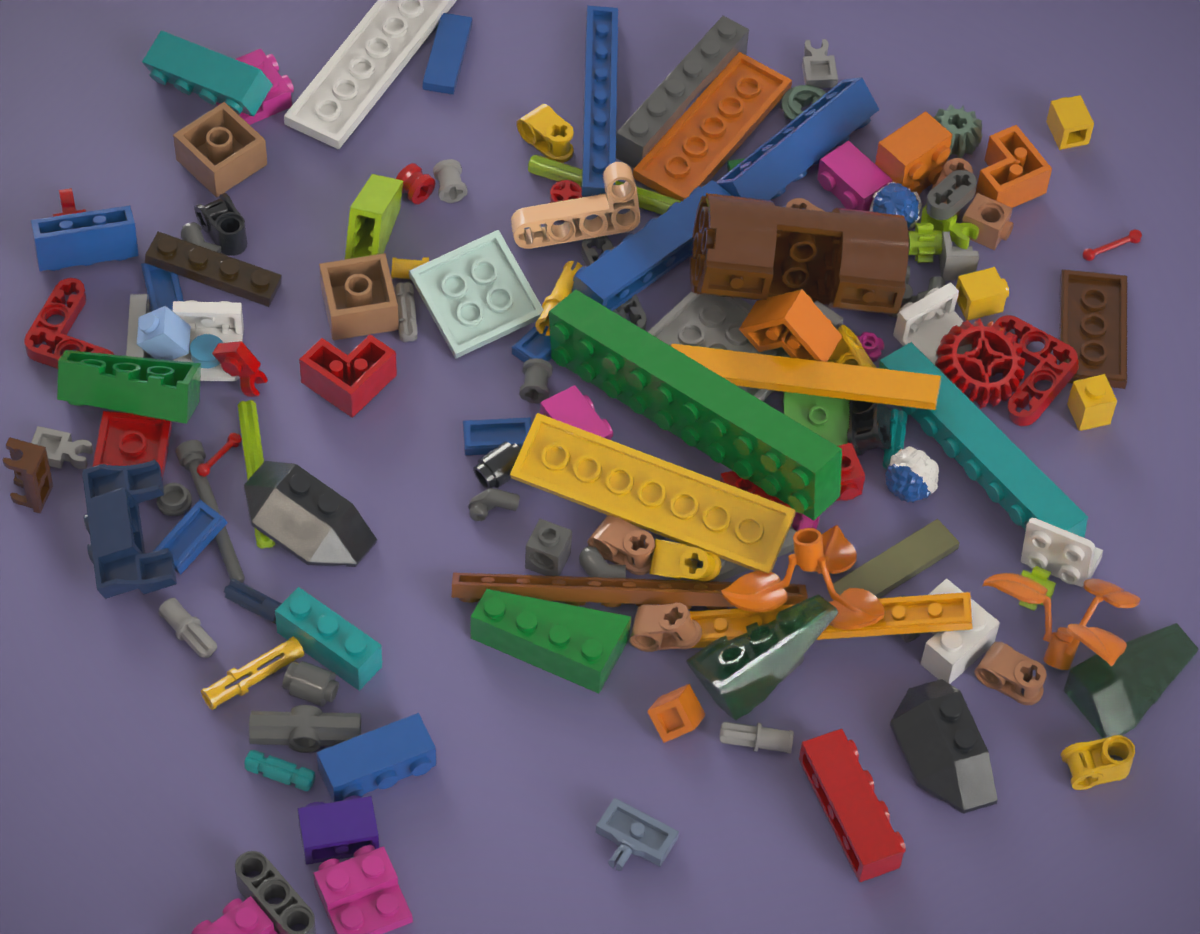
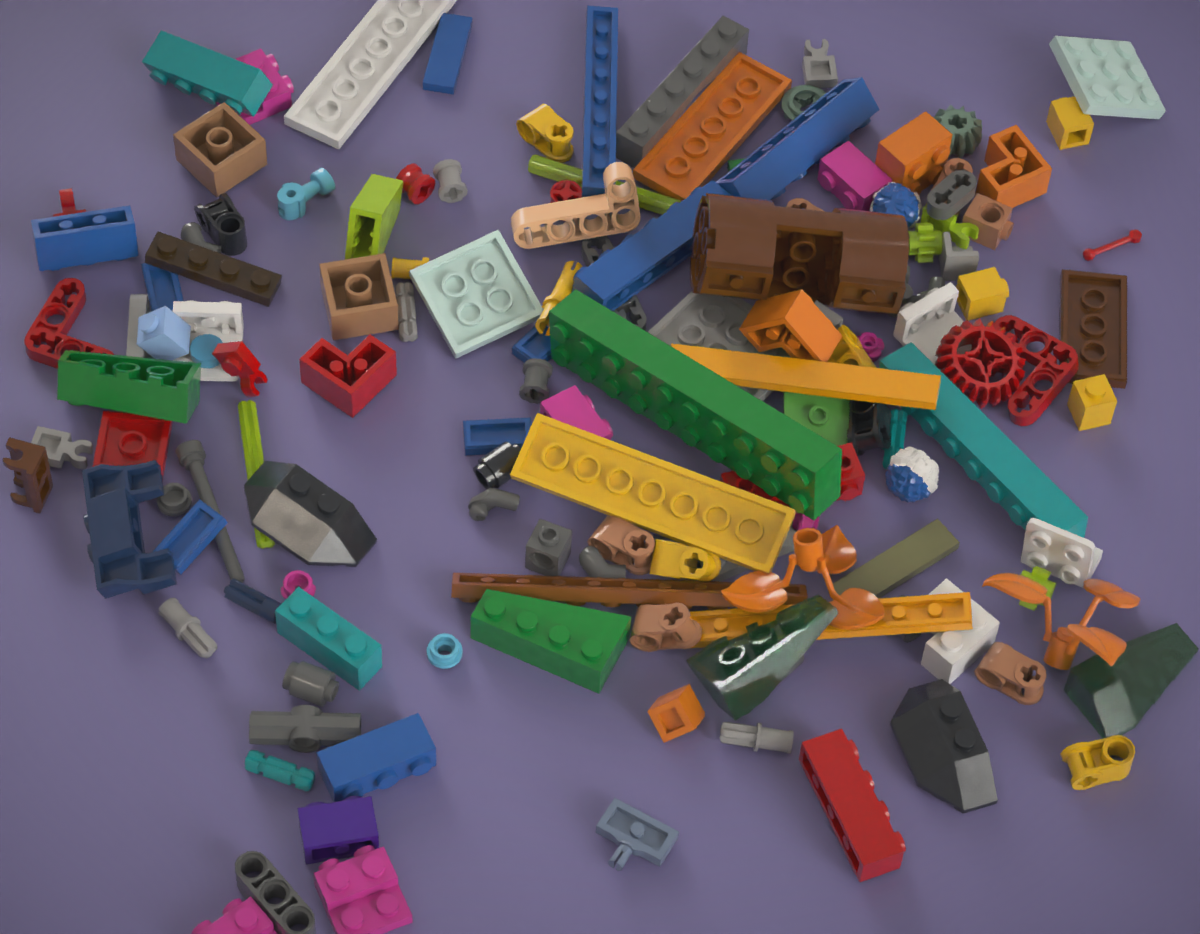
(217, 694): yellow pin -> none
(232, 441): red hinge -> none
(293, 197): none -> medium azure leg
(297, 579): none -> dark pink plate
(448, 643): none -> medium azure plate
(1107, 77): none -> light aqua plate

